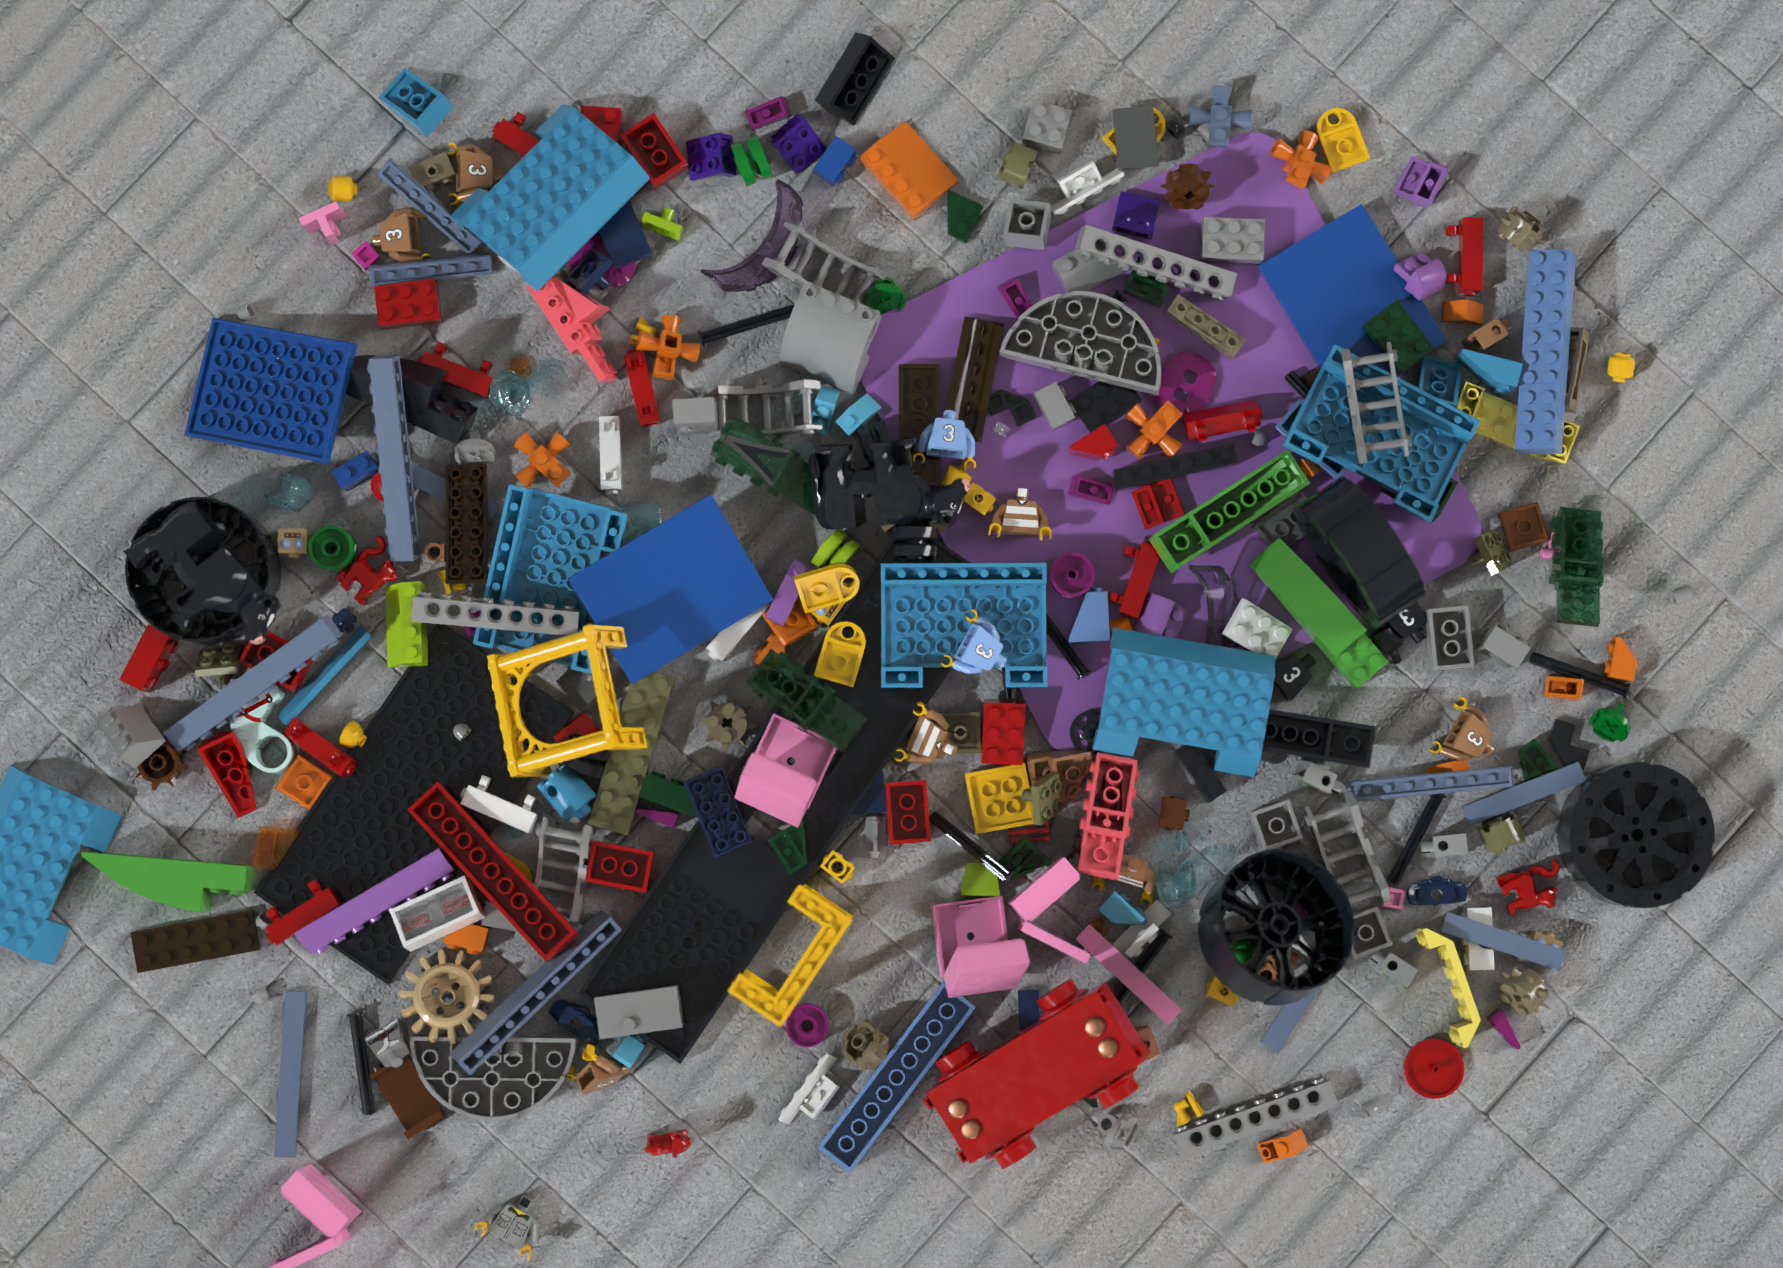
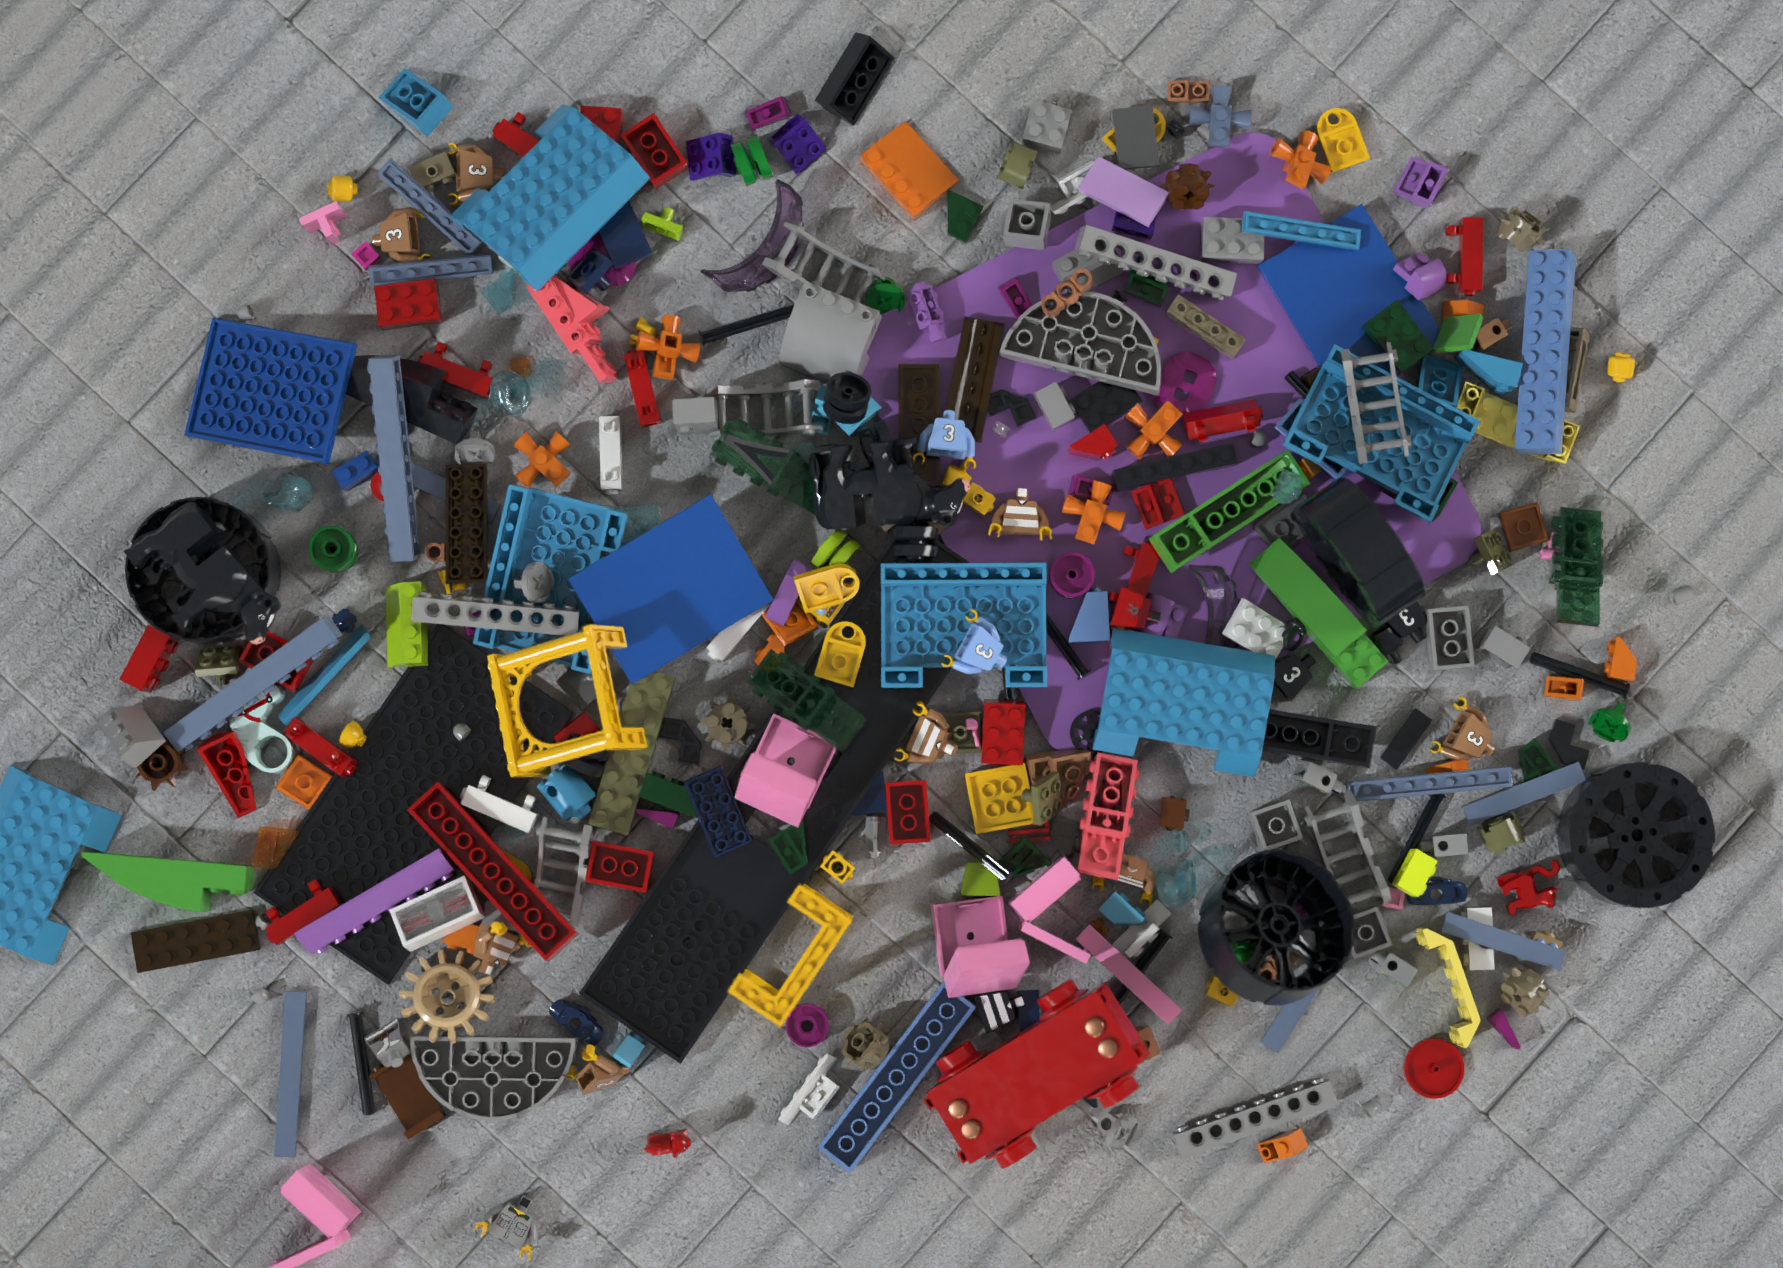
(293, 542): tan head -> none
(363, 573): red animal -> none
(495, 945): none -> medium nougat torso
(501, 292): none -> clear light blue slope
(535, 582): none -> light grey tile
(535, 993): sand blue brick -> none
(639, 1011): light grey brick -> none
(690, 744): none -> black tile
(835, 161): blue brick -> none
(846, 398): none -> black wheel
(927, 310): none -> medium lavender brick
(971, 724): none -> bright pink hand
(997, 1008): none -> torso
(1072, 284): none -> nougat piece
(1093, 512): none -> orange brick
(1123, 191): none -> lavender tile
(1133, 611): none -> torso
(1182, 1116): yellow piece -> none
(1188, 92): none -> nougat slope
(1200, 772): black brick -> none
(1287, 487): none -> clear light blue brick
(1291, 627): none -> black piece
(1301, 230): none -> dark azure tile
(1405, 739): none -> black tile
(1415, 873): none -> neon yellow brick
(1458, 333): none -> bright green tile

